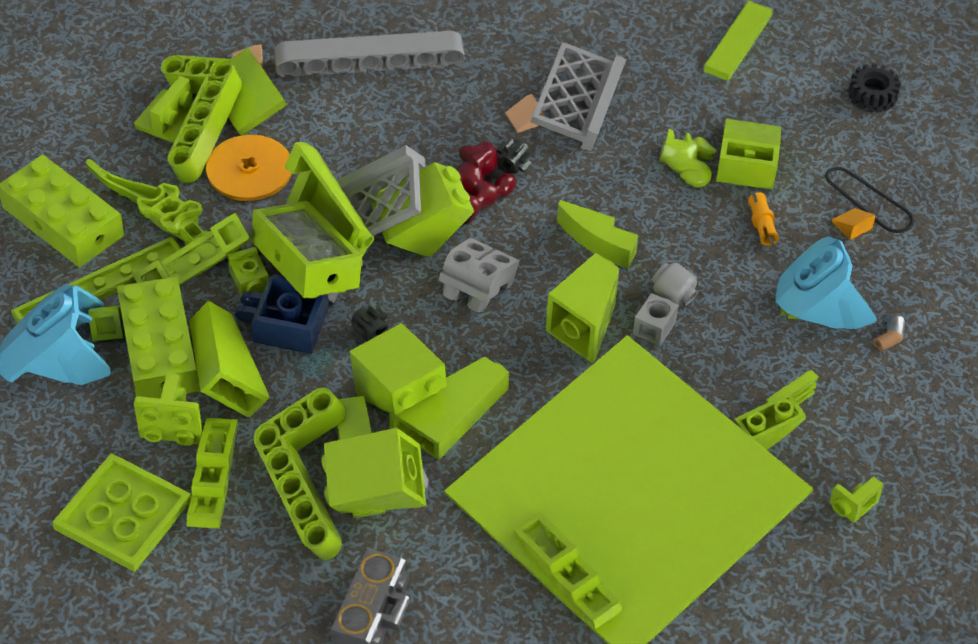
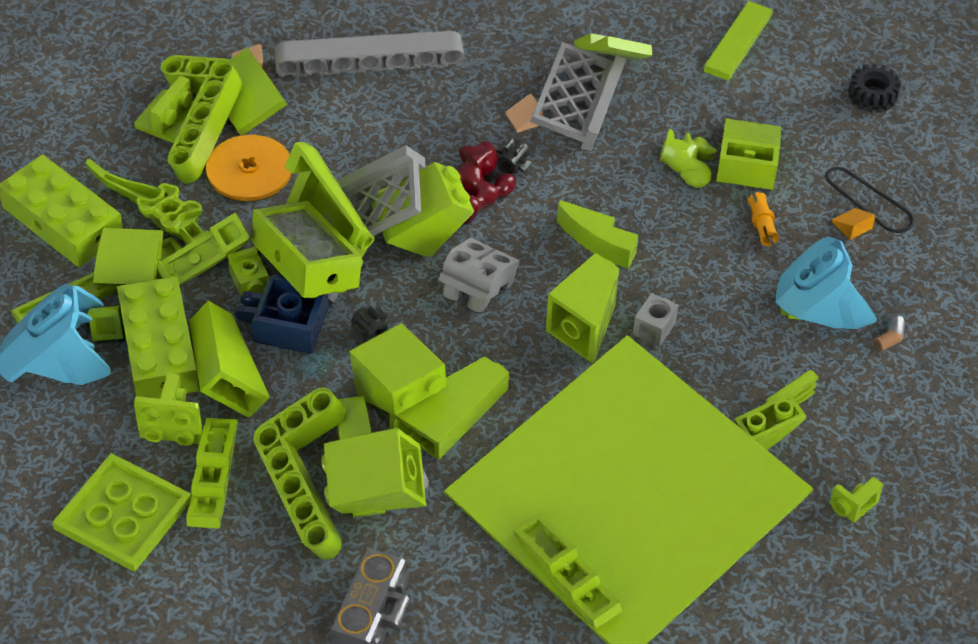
(127, 256): none -> lime slope
(614, 46): none -> lime slope
(675, 283): light grey head -> none

